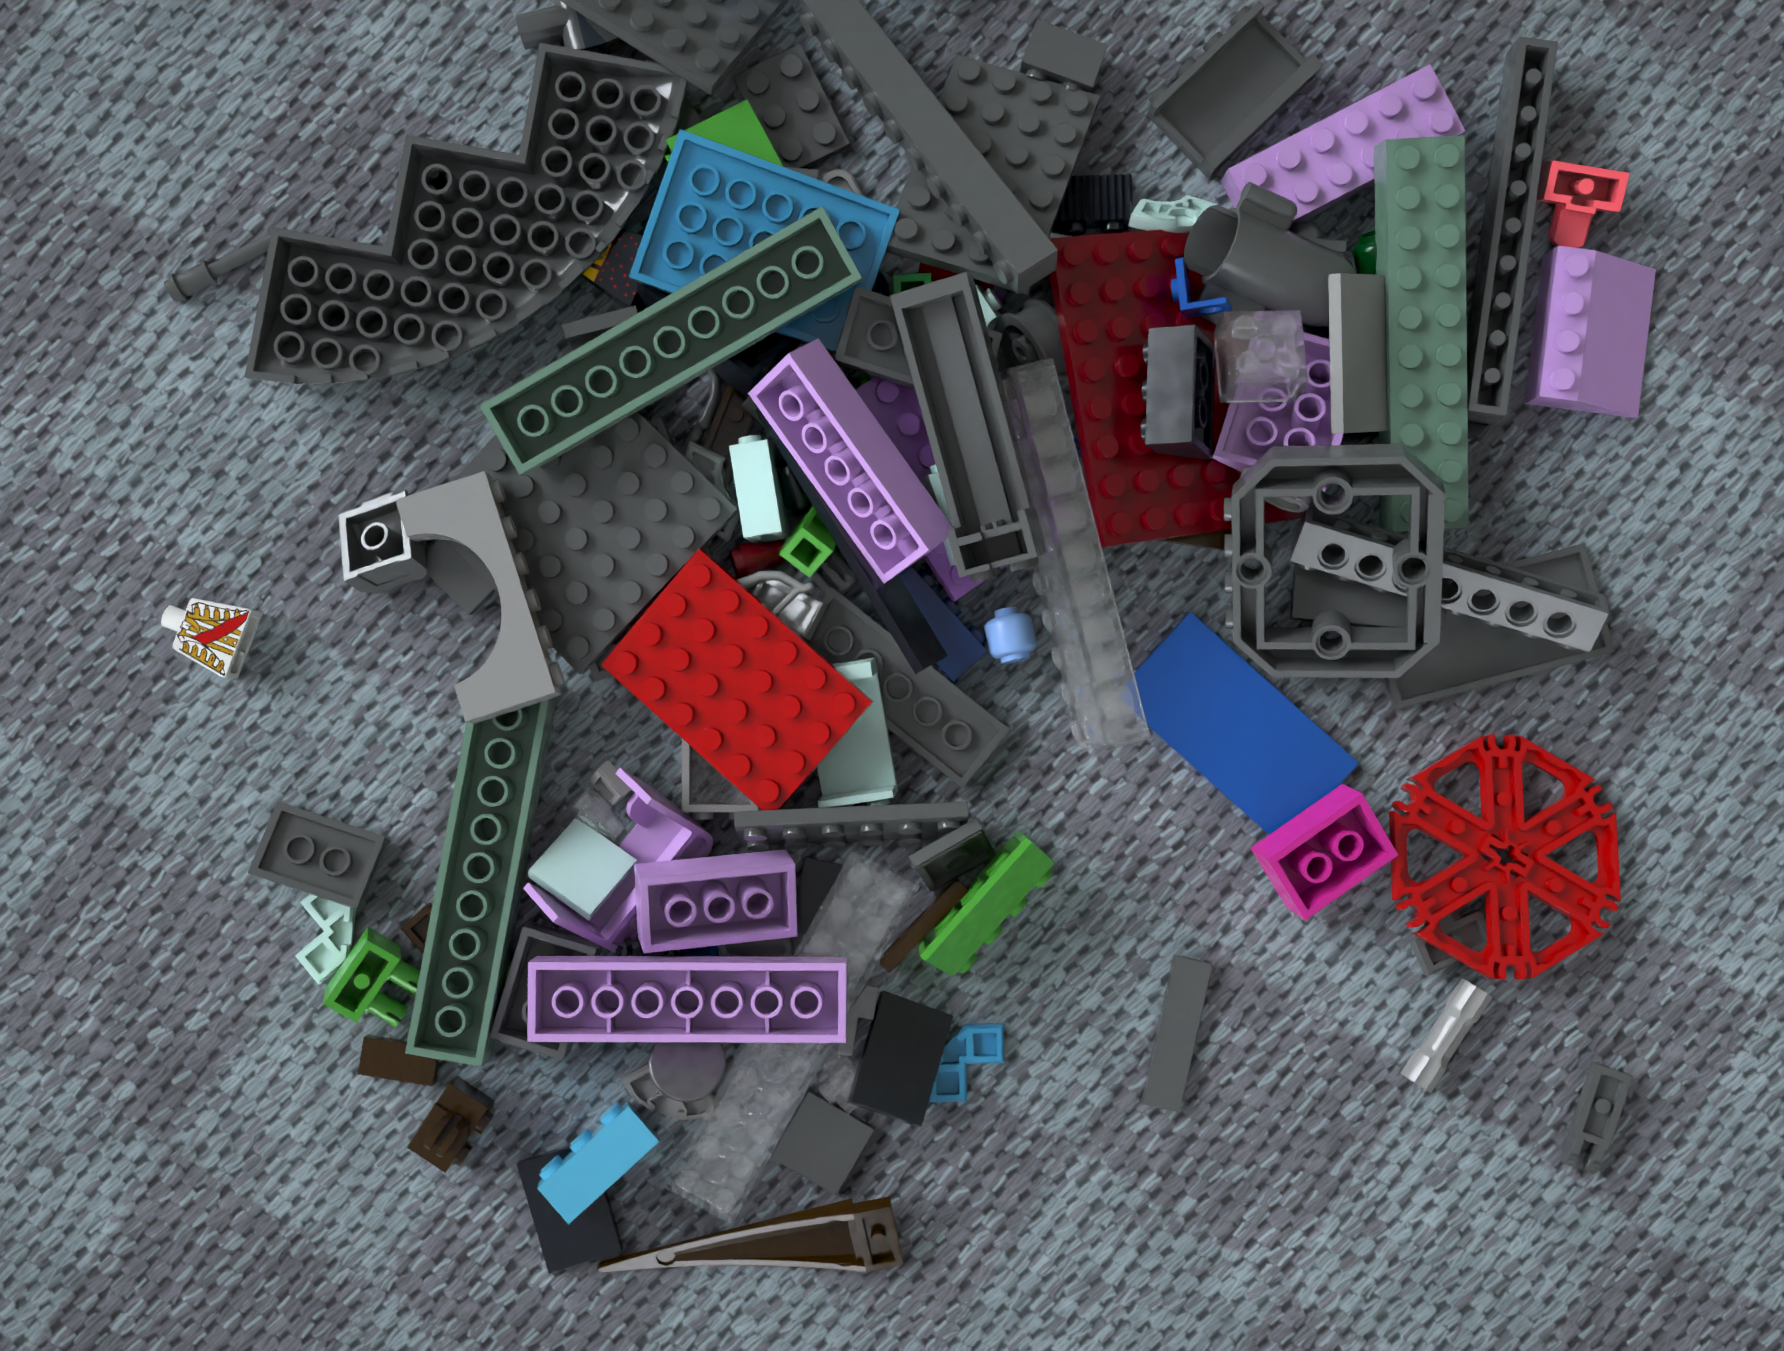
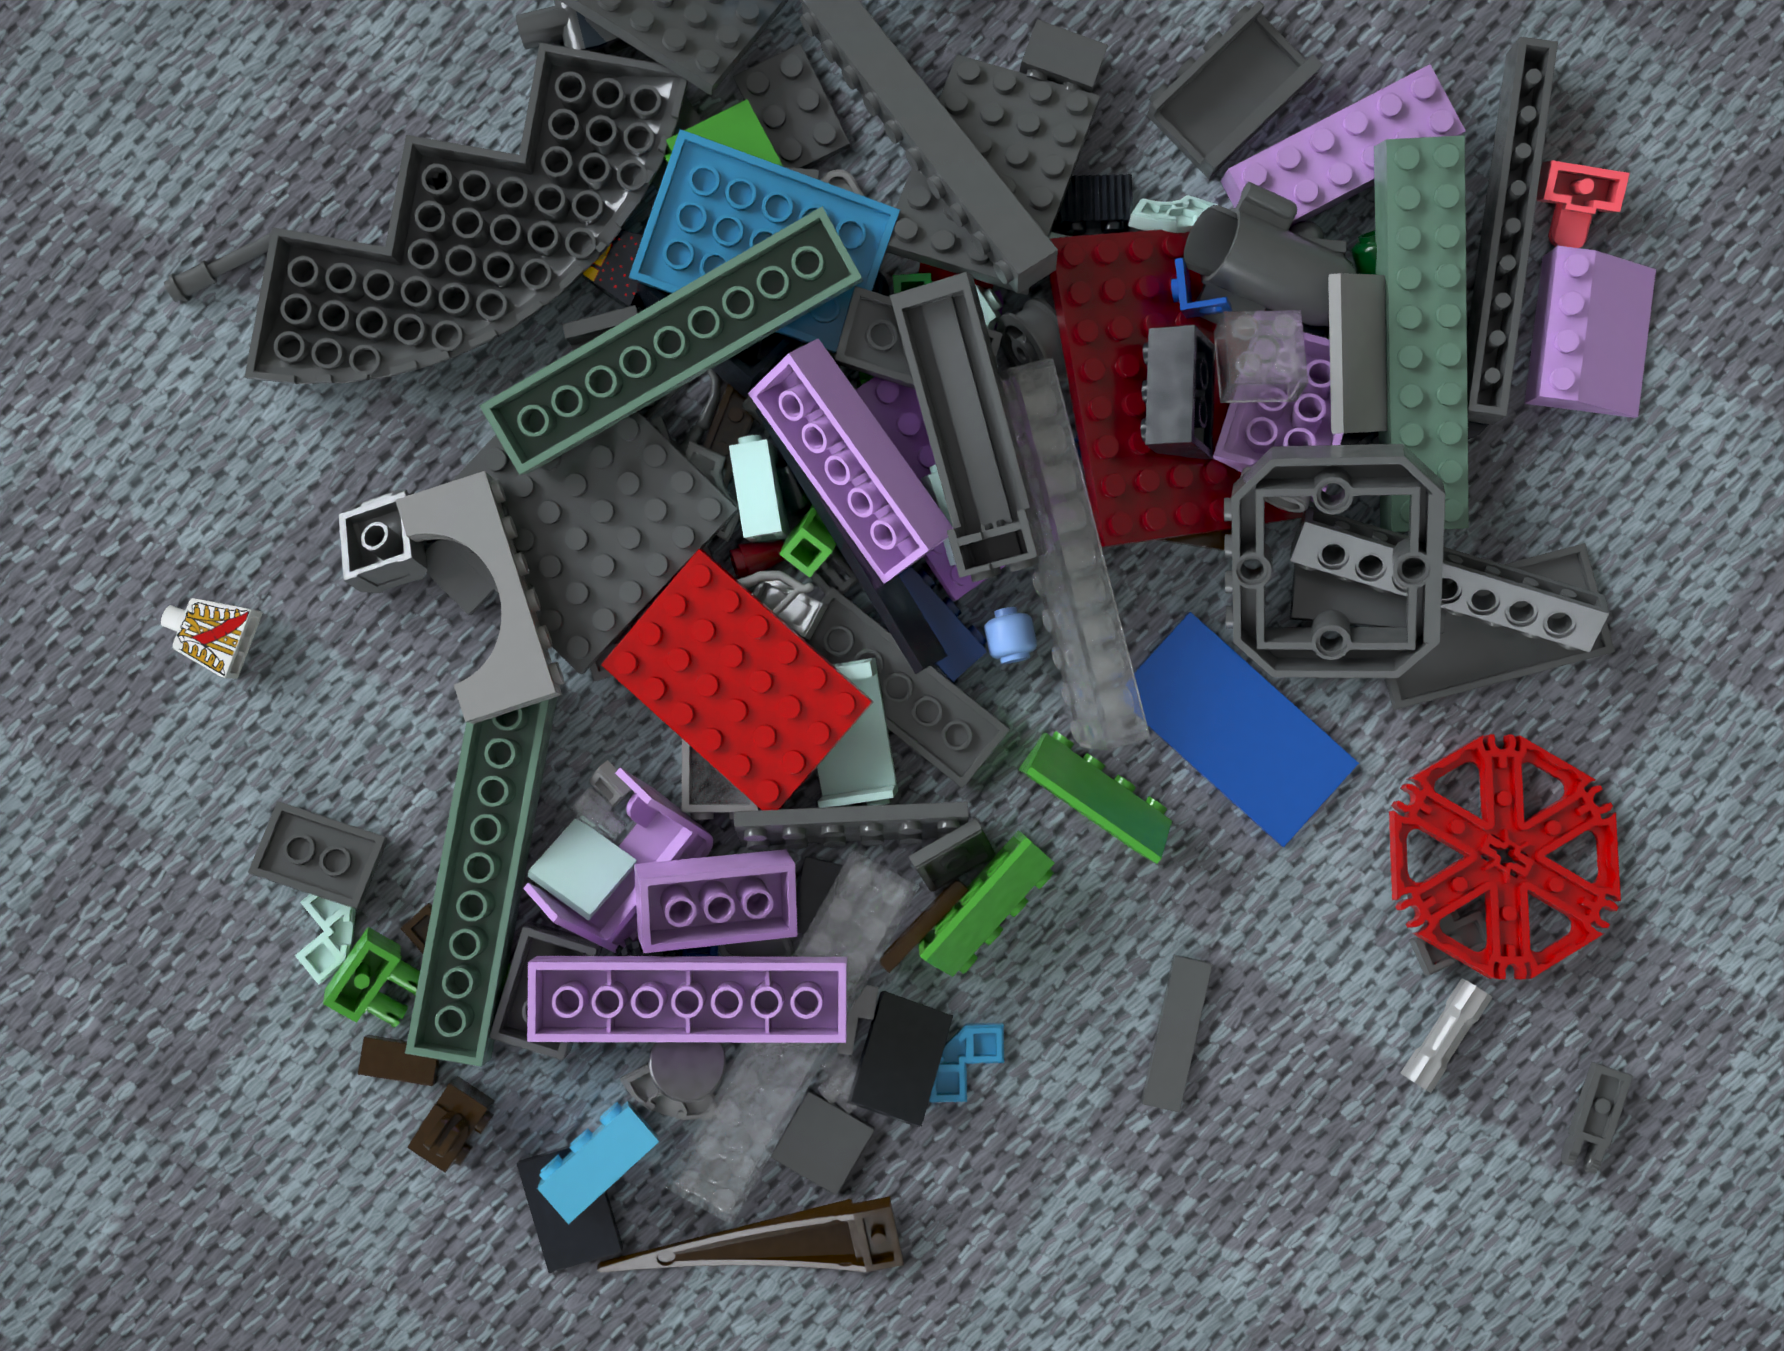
(1098, 796): none -> bright green slope
(1324, 851): dark pink brick -> none

